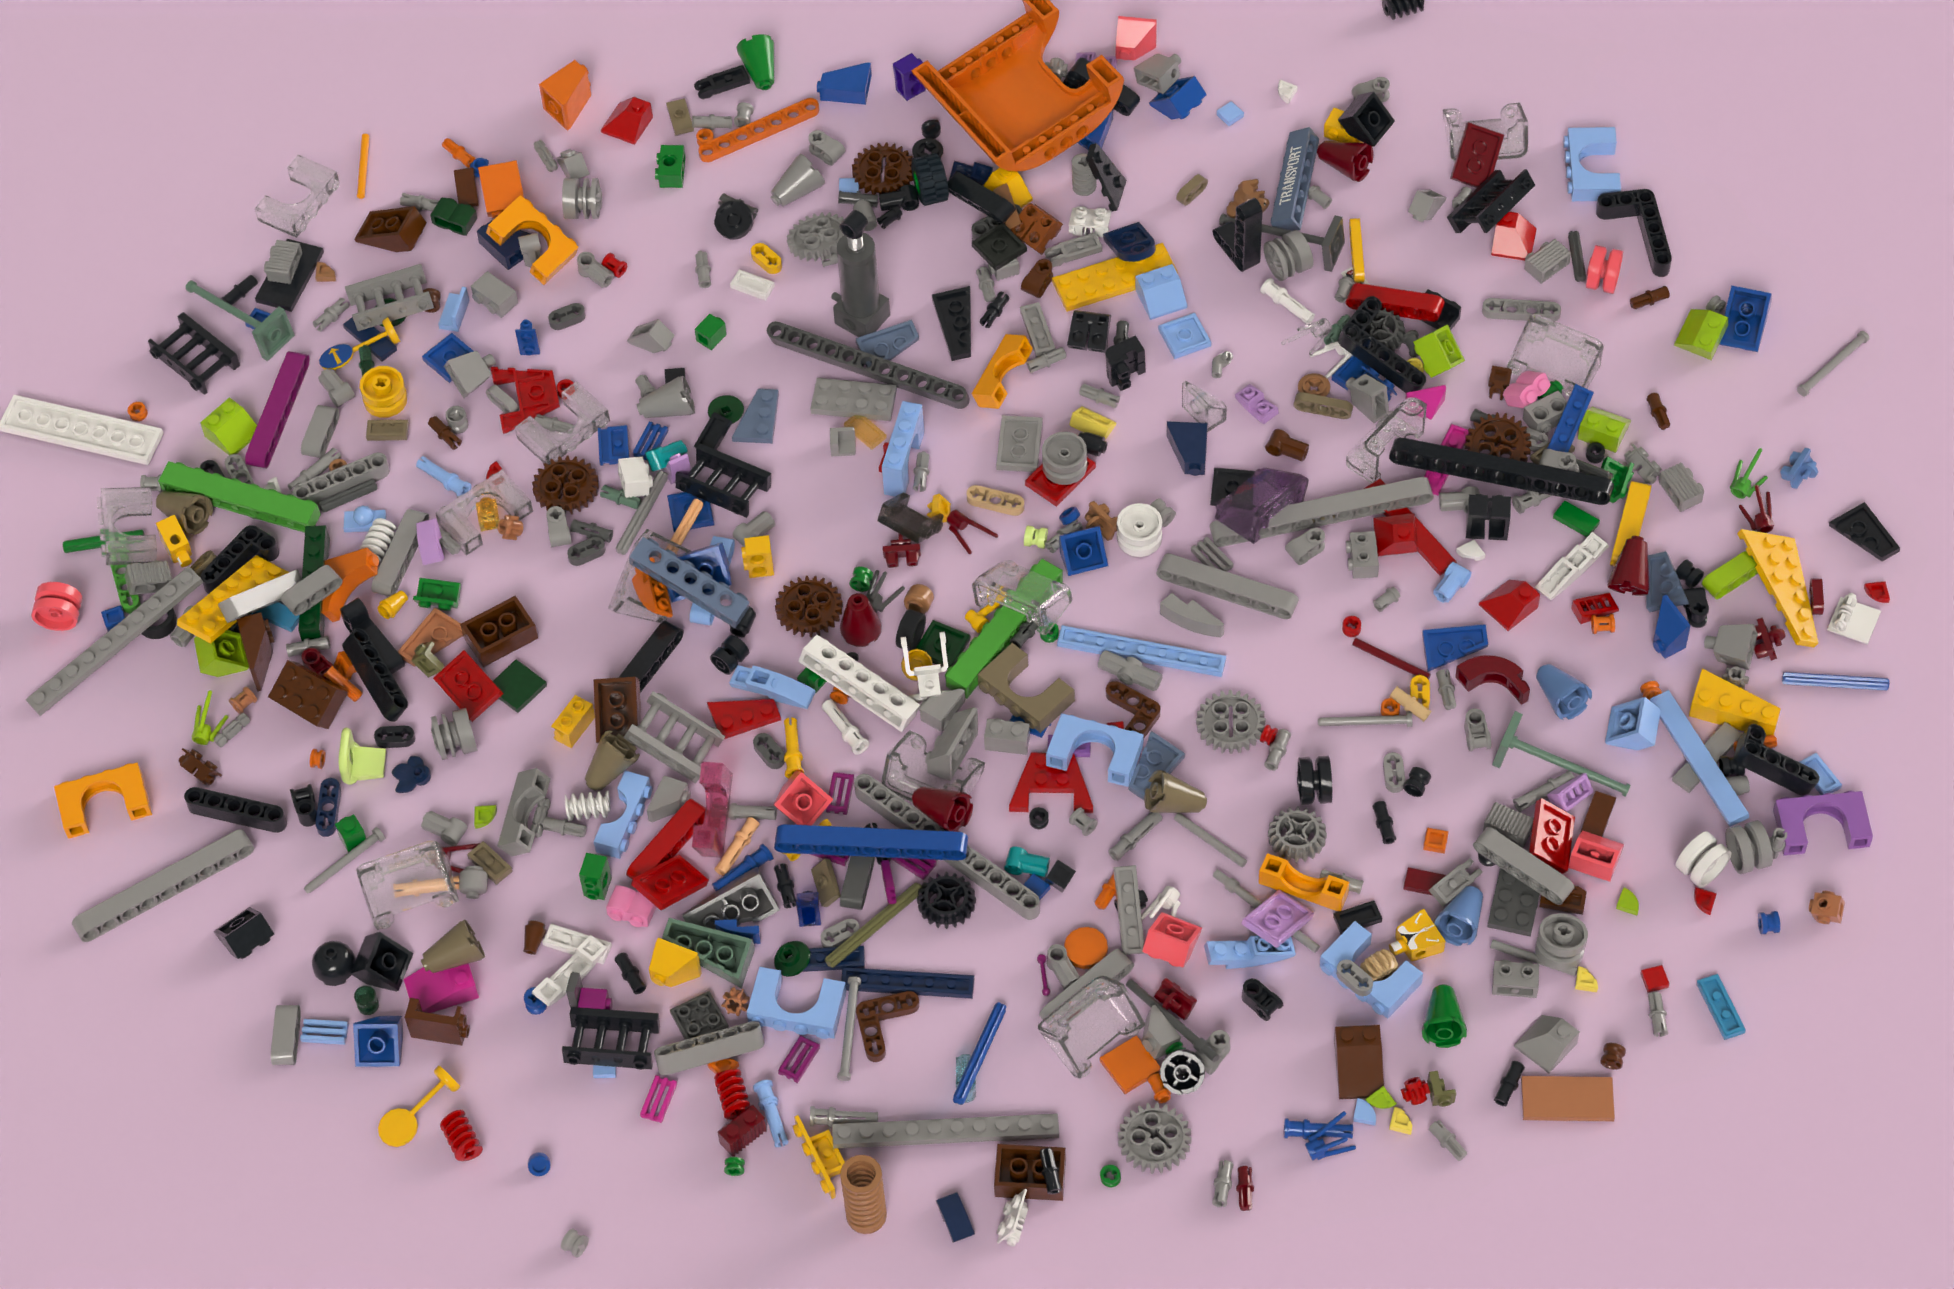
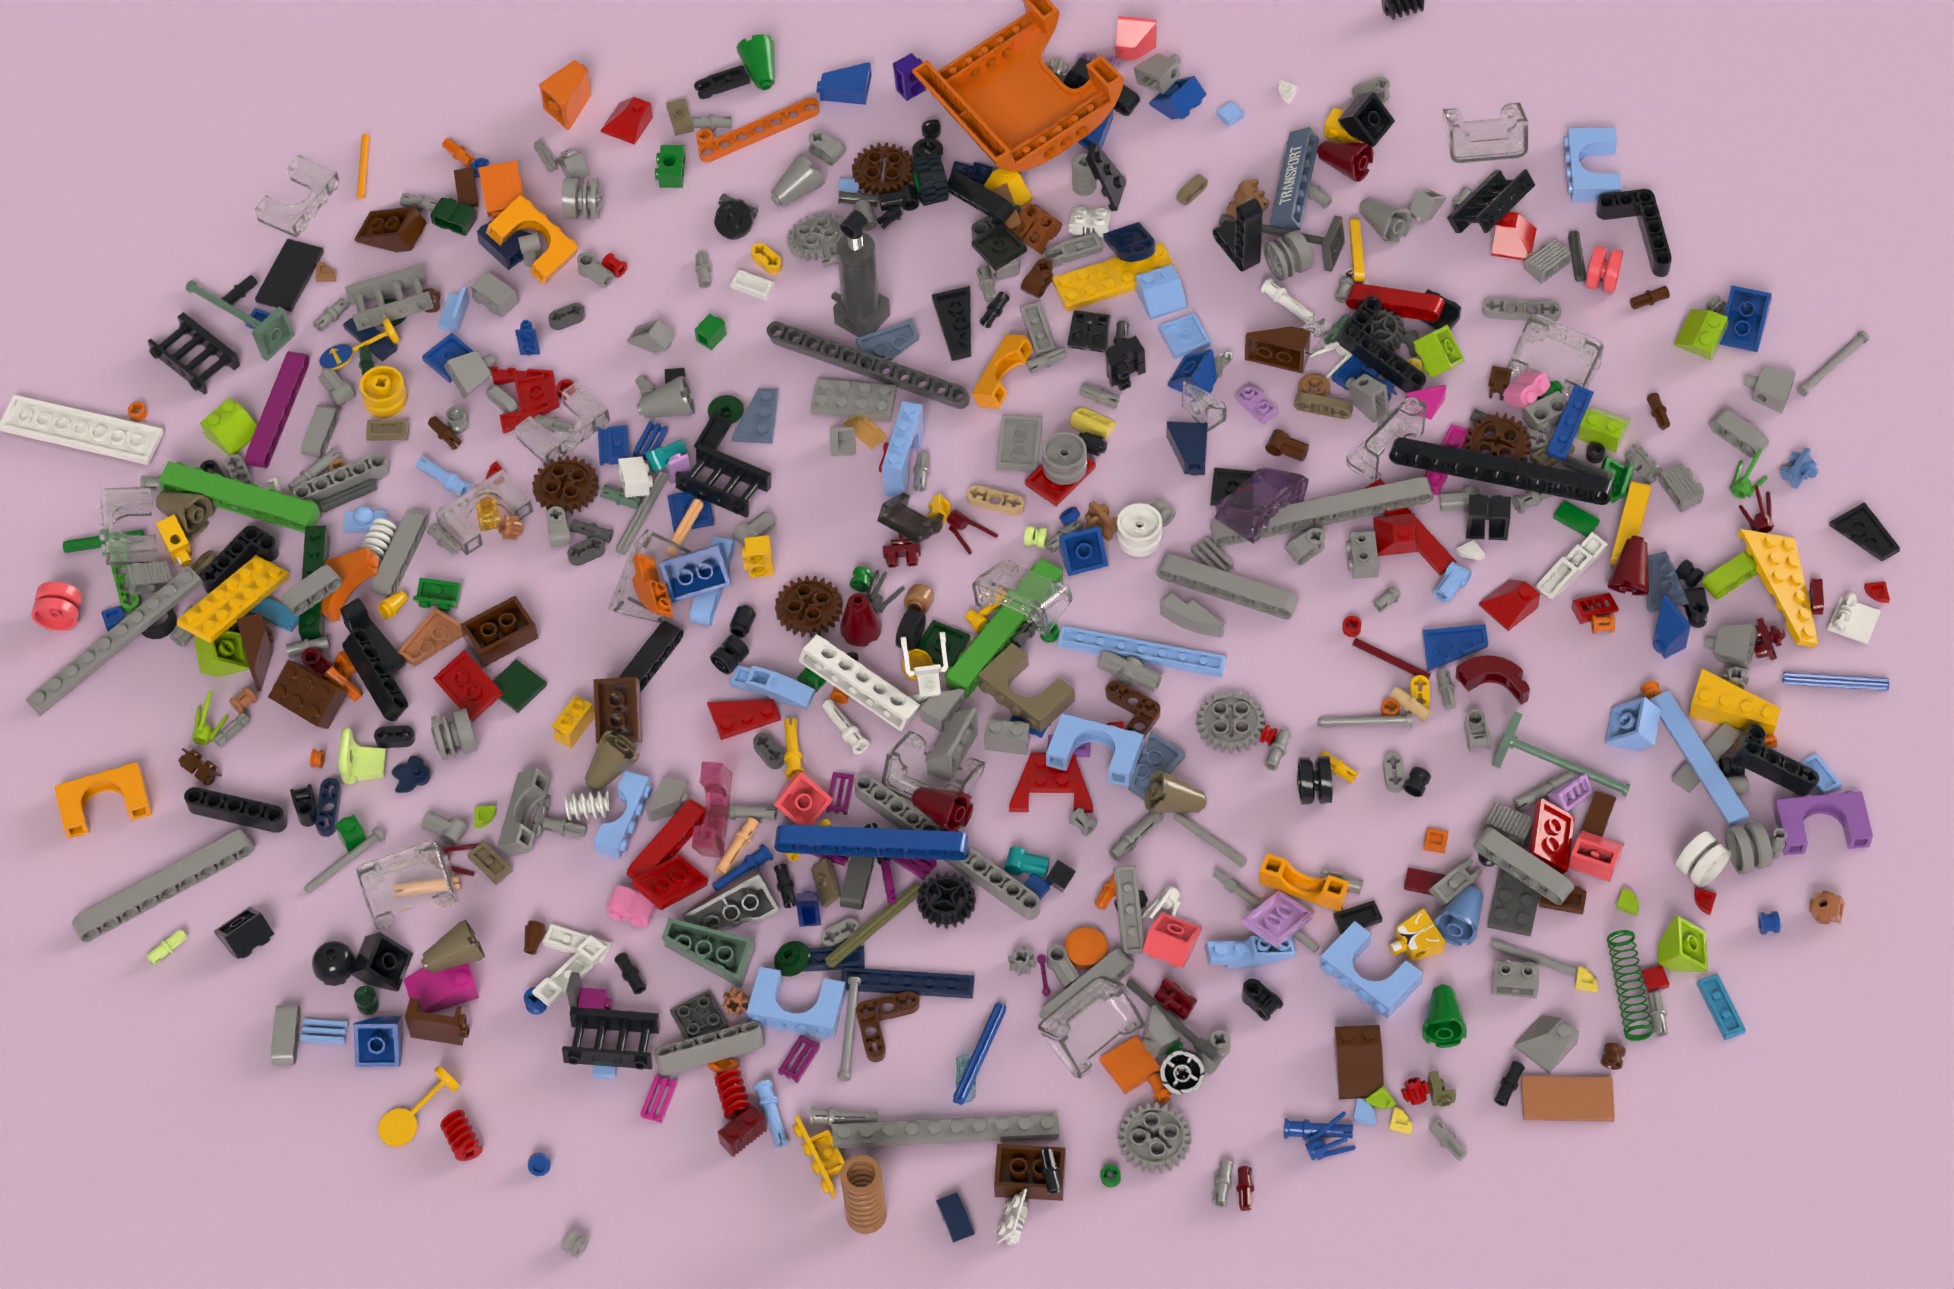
(166, 947): none -> yellowish green axle
(258, 597): beam -> none
(283, 261): light grey brick -> none
(426, 661): olive bracket -> none
(428, 541): lavender slope -> none
(473, 882): light grey head -> none
(595, 876): green brick -> none
(673, 757): light grey fence -> none
(673, 964): yellow slope -> none
(694, 592): sand blue brick -> none
(731, 927): blue slope -> none
(734, 1166): green bush -> none
(744, 110): light grey bush -> none
(1021, 961): none -> light grey gear
(1042, 813): black bush -> none
(1196, 369): none -> blue slope
(1279, 348): none -> reddish brown slope
(1295, 842): light grey gear -> none
(1339, 768): none -> yellow axle
(1353, 978): light grey beam -> none
(1380, 965): tan gear -> none
(1384, 822): black pin -> none
(1387, 219): none -> light grey cone
(1476, 155): dark red tile -> none
(1559, 460): light grey piece -> none
(1561, 941): light grey wheel -> none
(1563, 691): medium blue cone -> none
(1614, 944): none -> green piece
(1683, 947): none -> lime slope
(1738, 432): none -> light grey beam
(1771, 387): none -> light grey torso

